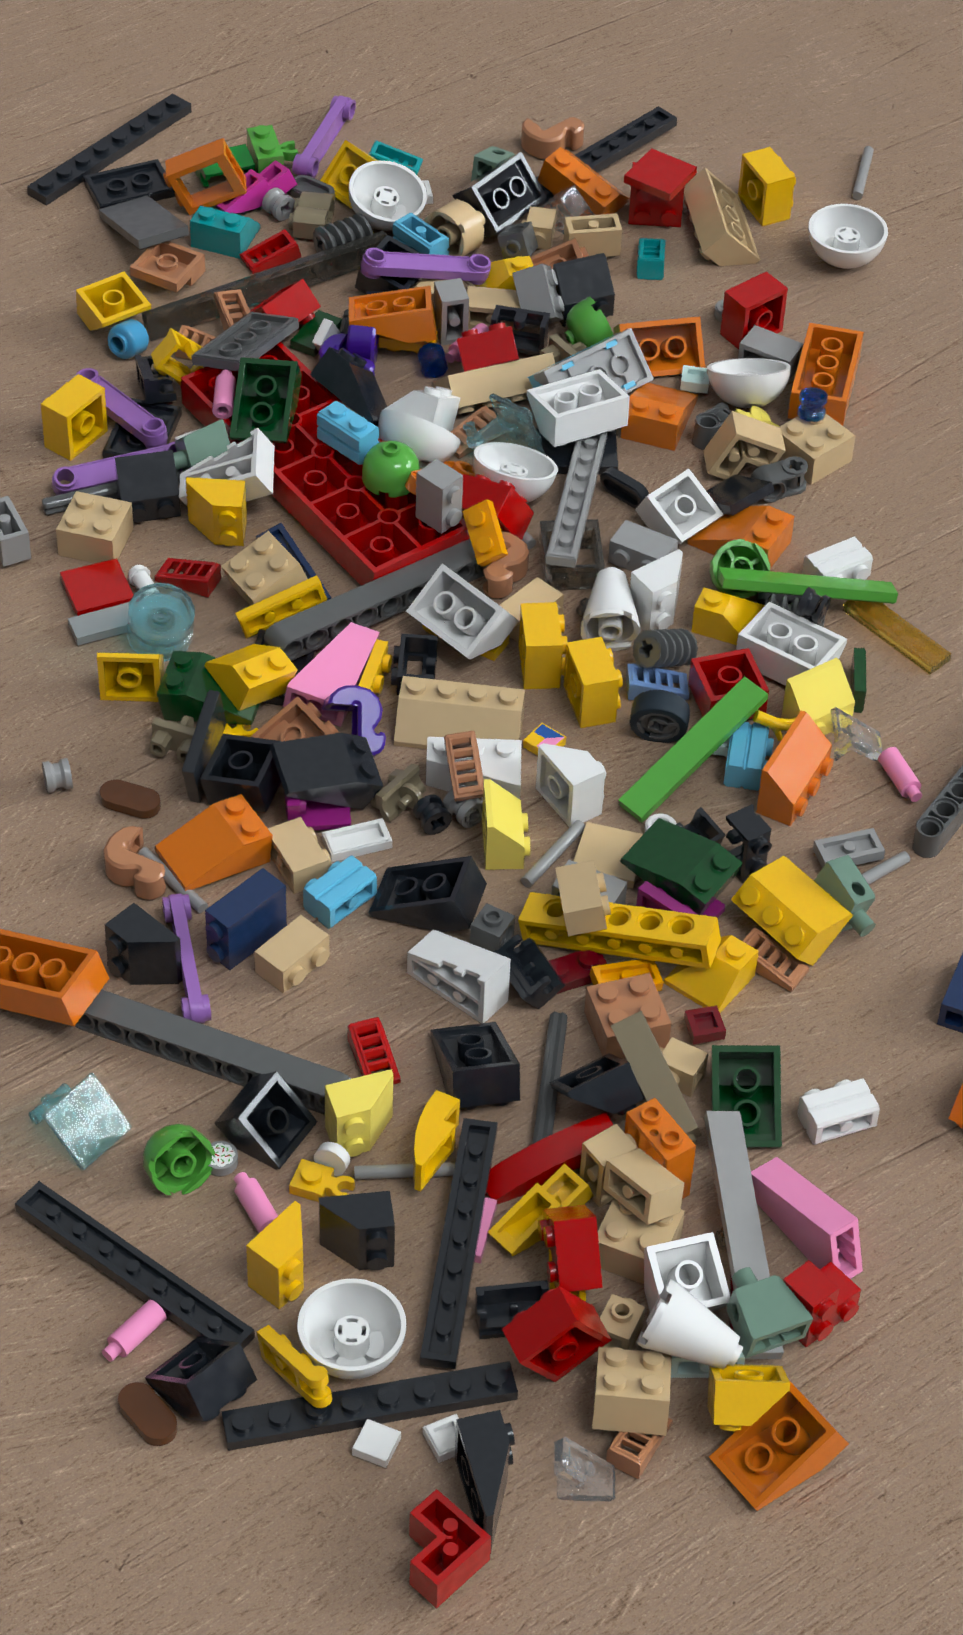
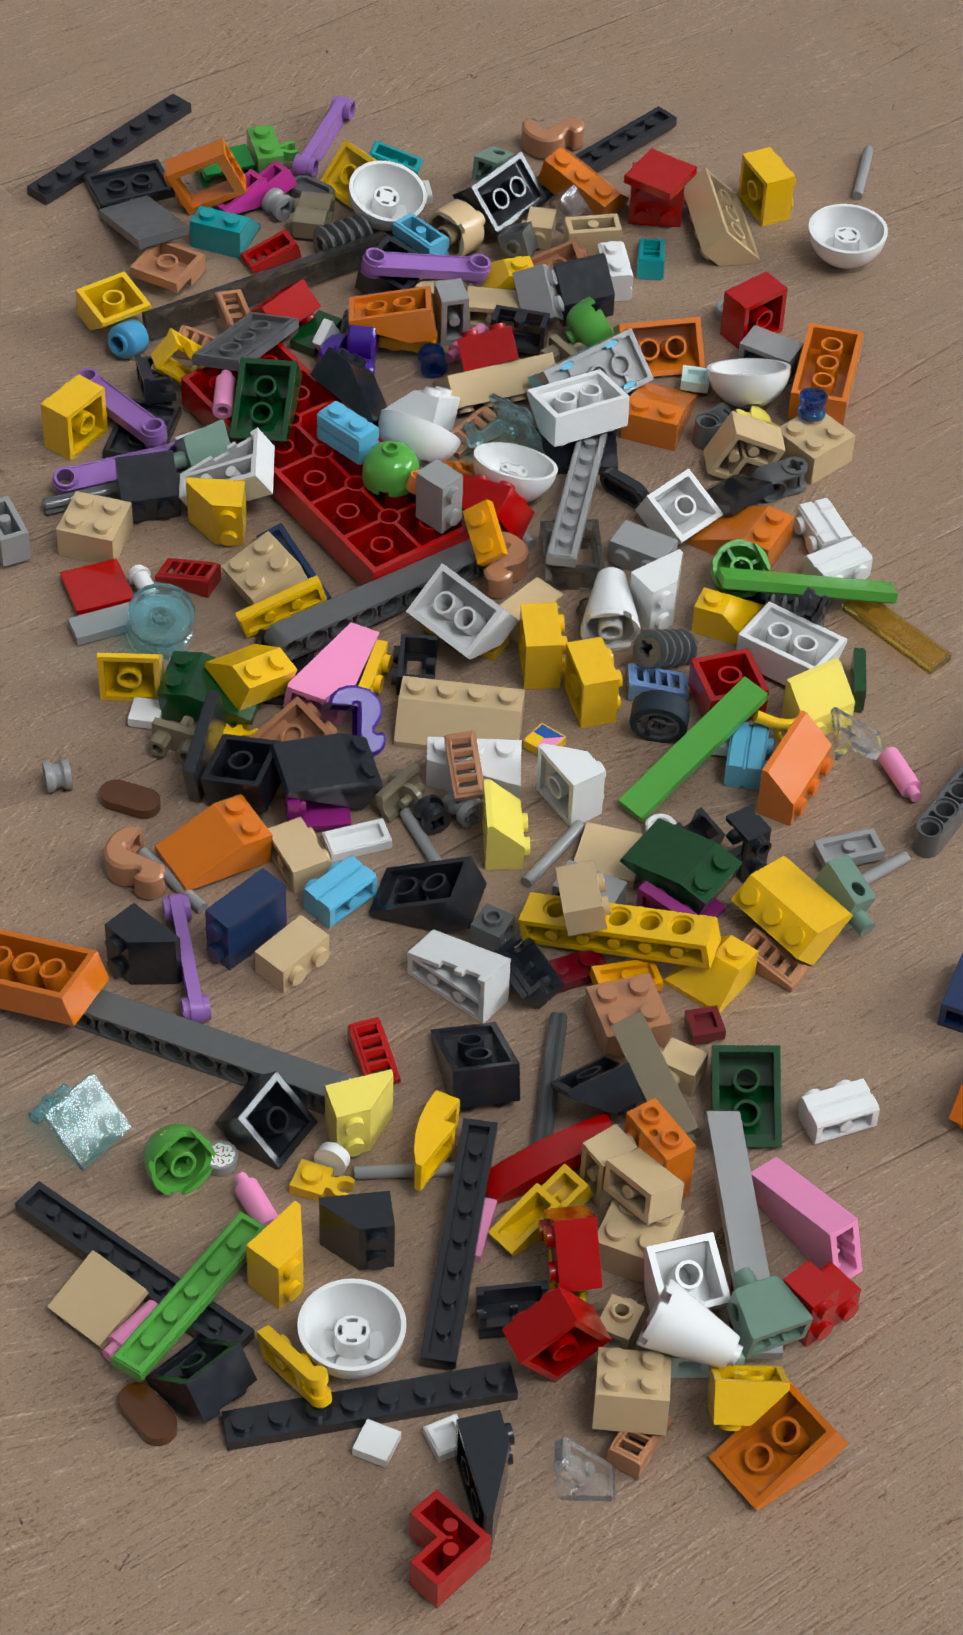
(97, 1299): none -> tan tile
(144, 712): none -> white tile
(187, 1299): none -> bright green tile
(419, 835): none -> light grey bar
(619, 268): none -> white brick
(820, 525): none -> white brick

